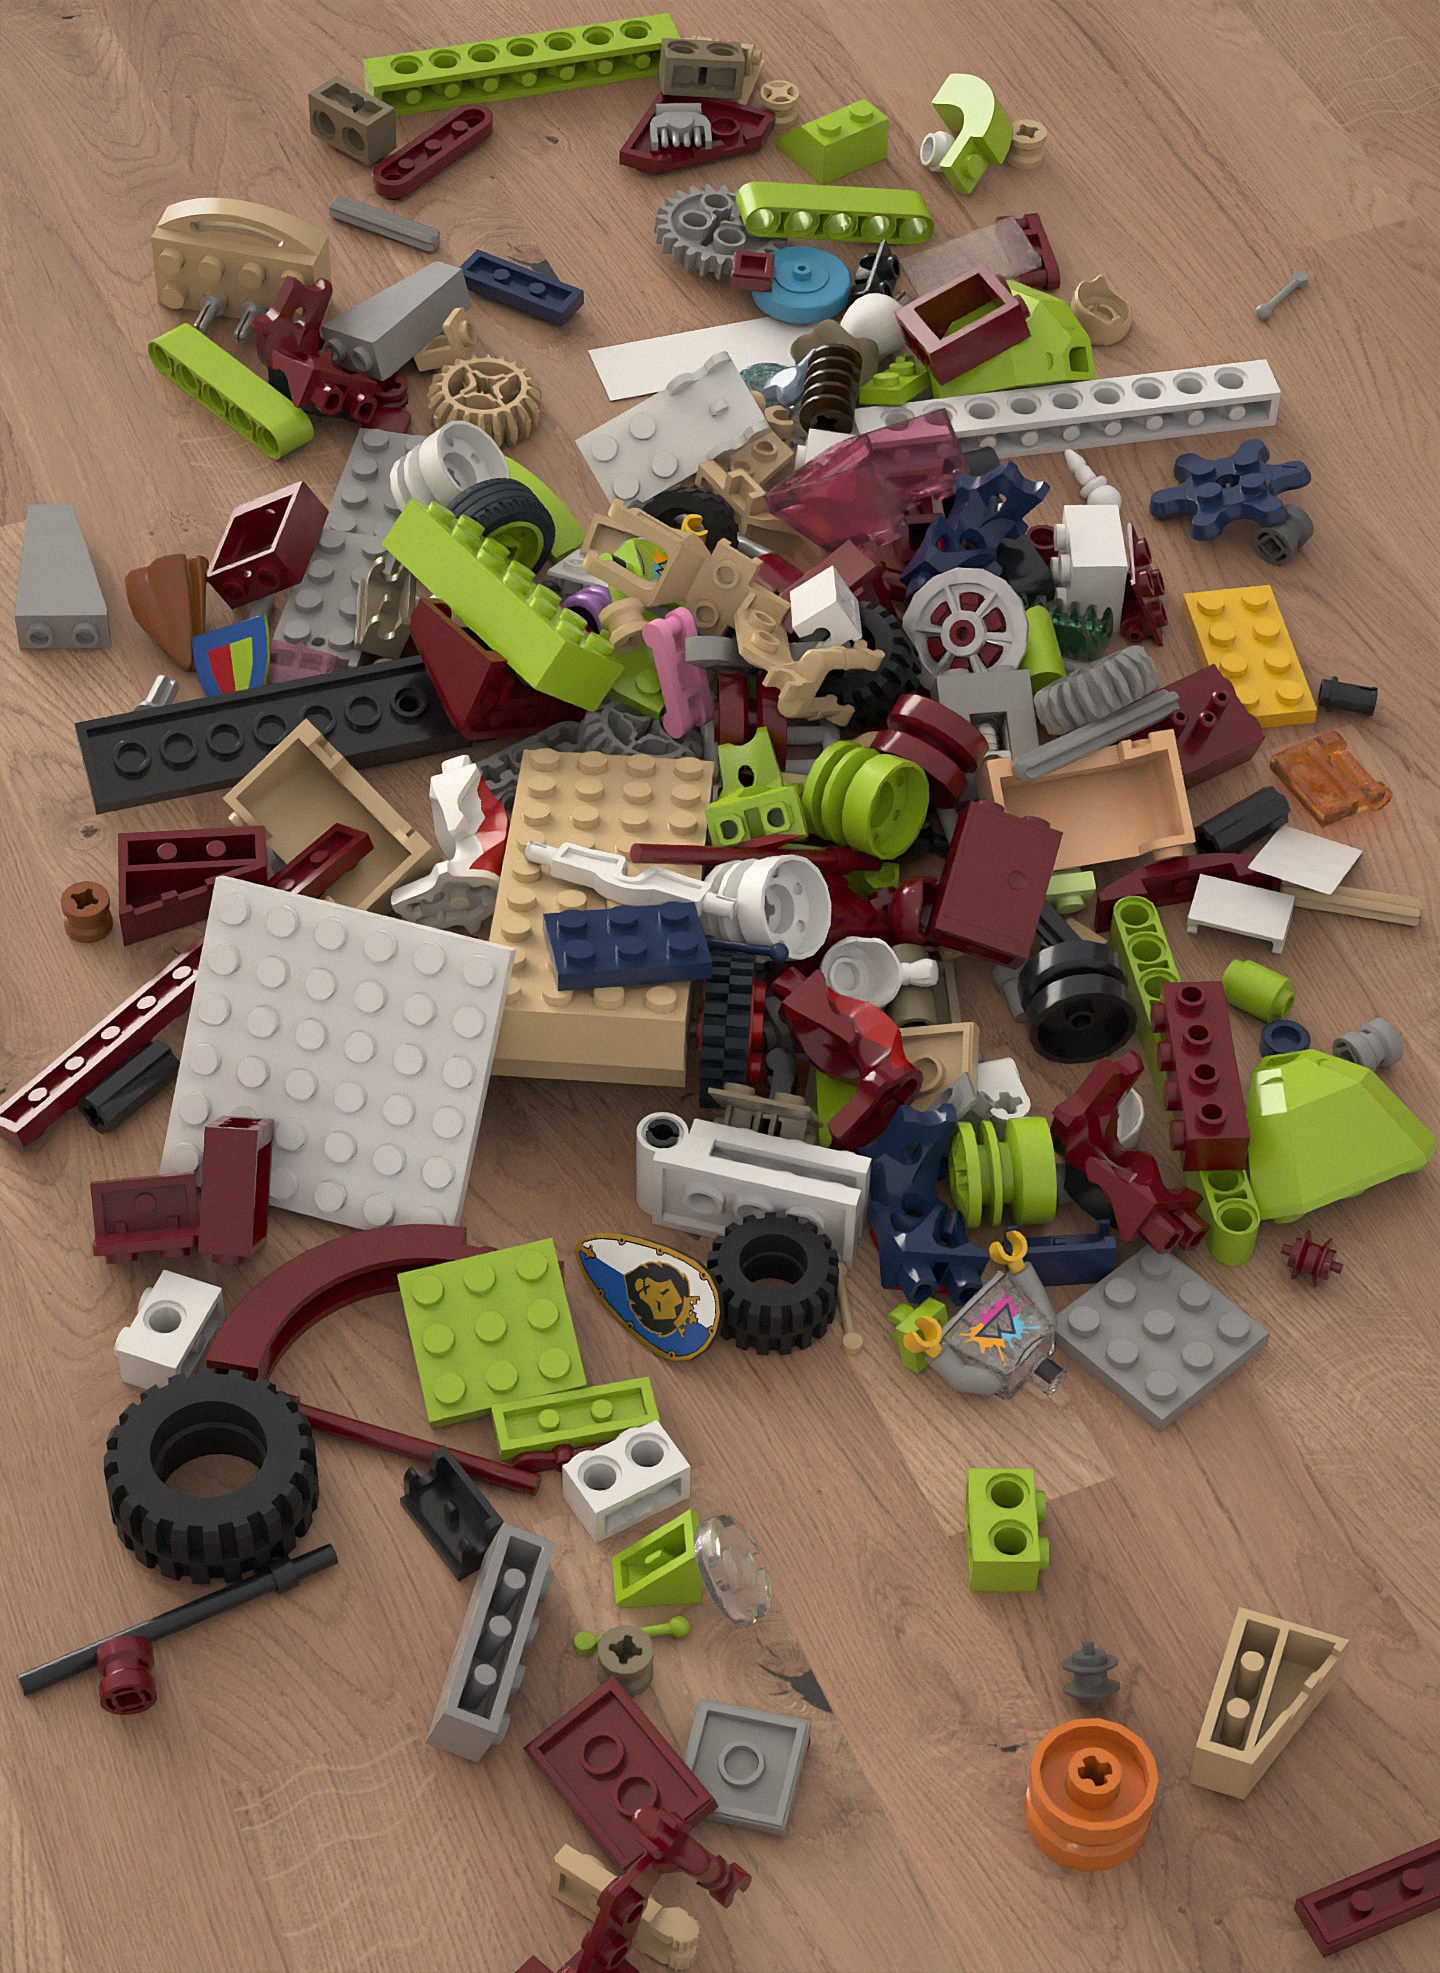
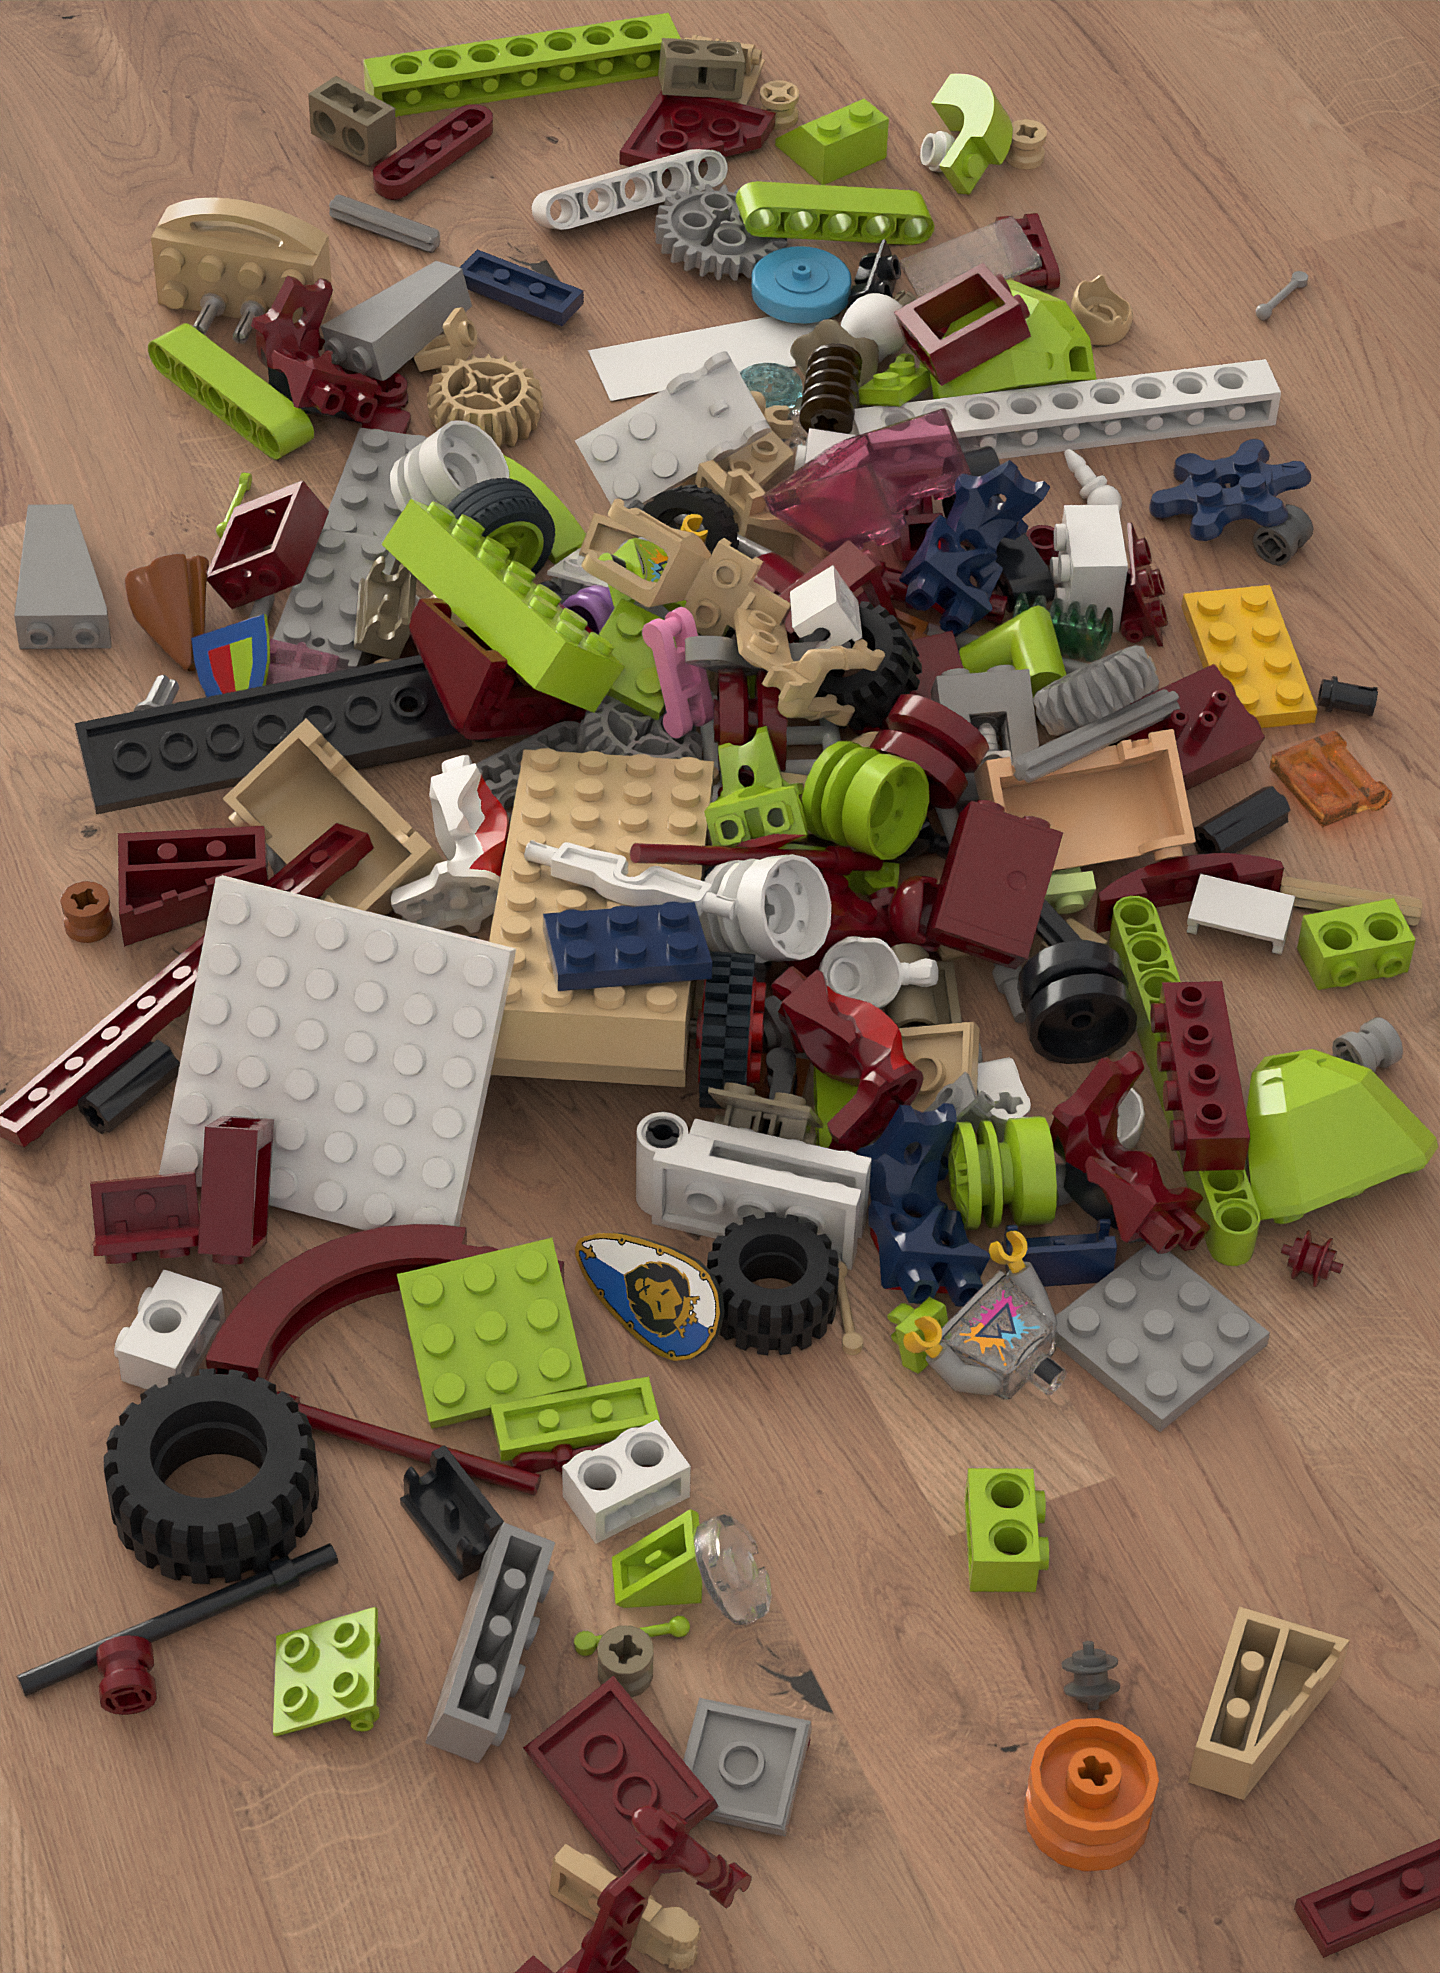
(244, 485): none -> lime hinge
(328, 1674): none -> lime hinge
(612, 194): none -> white beam
(625, 624): tan wheel -> none
(680, 124): light grey piece -> none
(752, 271): dark red tile -> none
(778, 951): dark blue hinge -> none
(787, 384): sand blue rock -> none
(966, 623): flat silver piece -> none
(1258, 990): lime brick -> none
(1283, 1037): dark blue tile -> none
(1305, 859): white sticker -> none
(1356, 944): none -> lime brick

